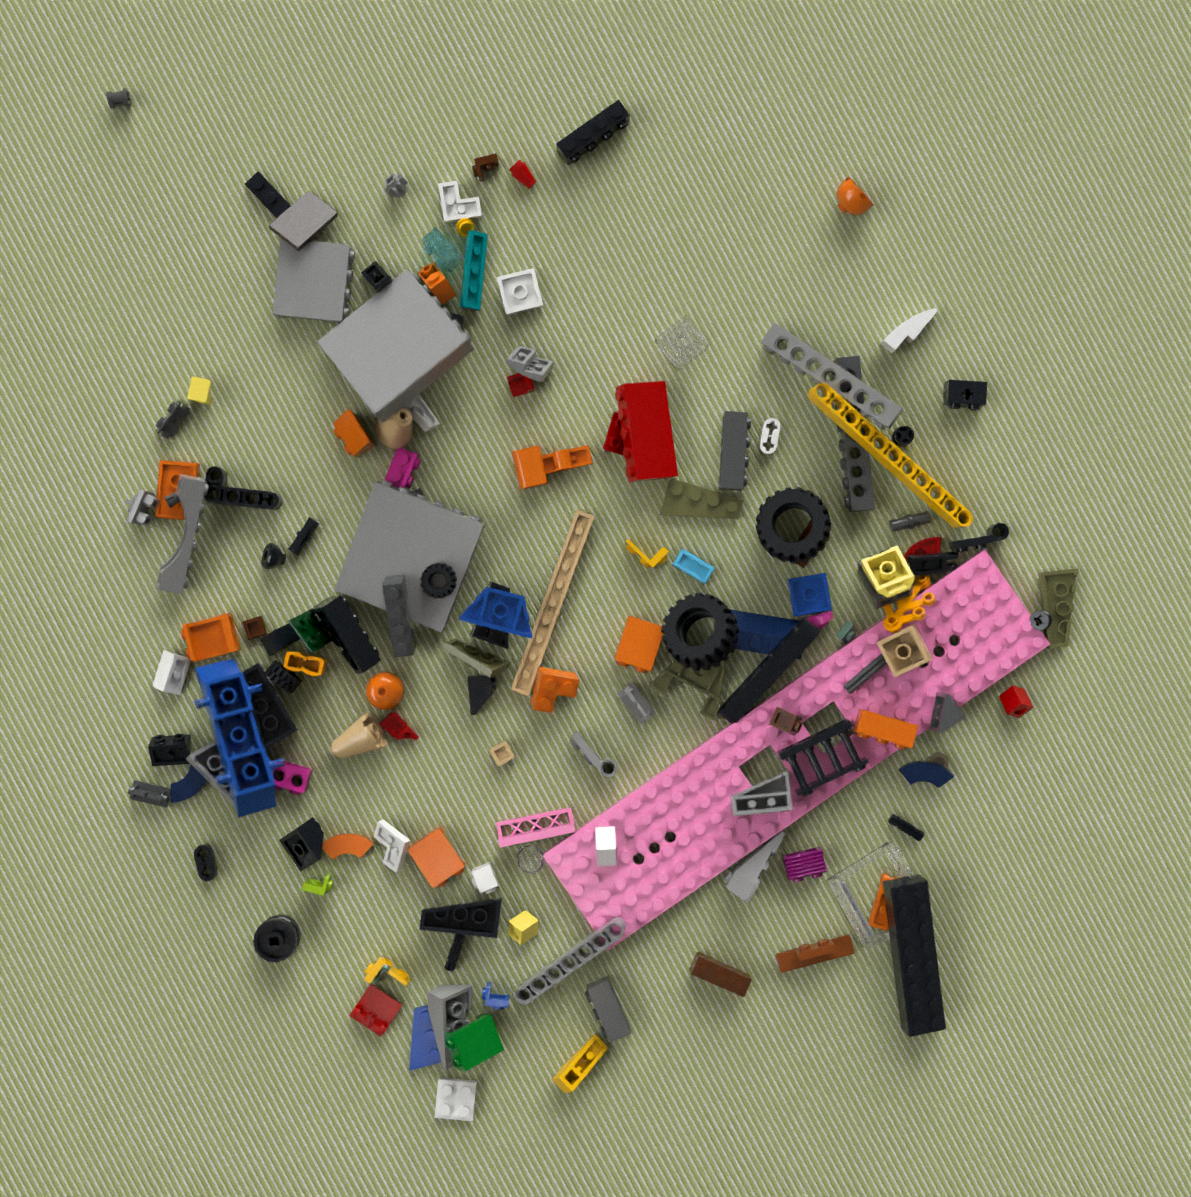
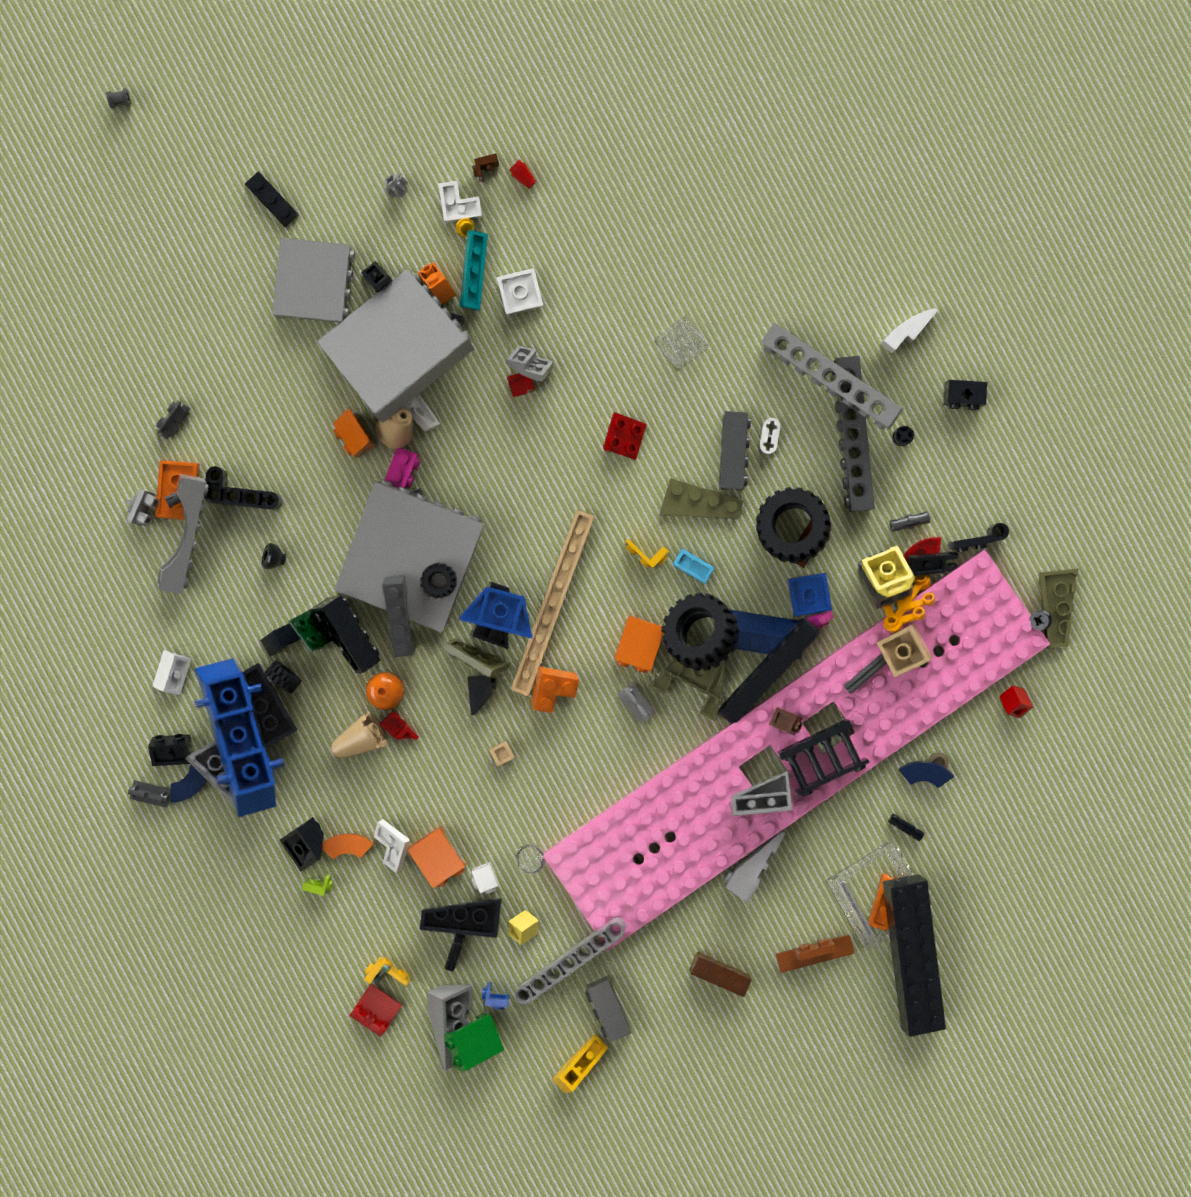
(199, 390): light yellow panel -> none
(201, 863): black beam -> none
(210, 637): orange panel -> none
(255, 627): reddish brown tile -> none
(265, 938): black wheel -> none
(290, 771): dark pink brick -> none
(303, 220): tile -> none
(303, 536): black pin -> none
(308, 664): light orange brick -> none
(423, 1045): blue wing -> none
(442, 250): clear light blue brick -> none
(455, 1099): white plate -> none
(533, 466): orange plate -> none
(540, 833): bright pink fence -> none
(590, 756): light grey plate -> none
(593, 132): black brick -> none
(606, 846): white slope -> none
(646, 431): red brick -> none
(804, 864): magenta brick -> none
(847, 632): sand green plate -> none
(852, 198): orange cylinder -> none
(882, 455): yellow beam -> none
(885, 729): orange brick -> none
(944, 713): dark grey slope -> none

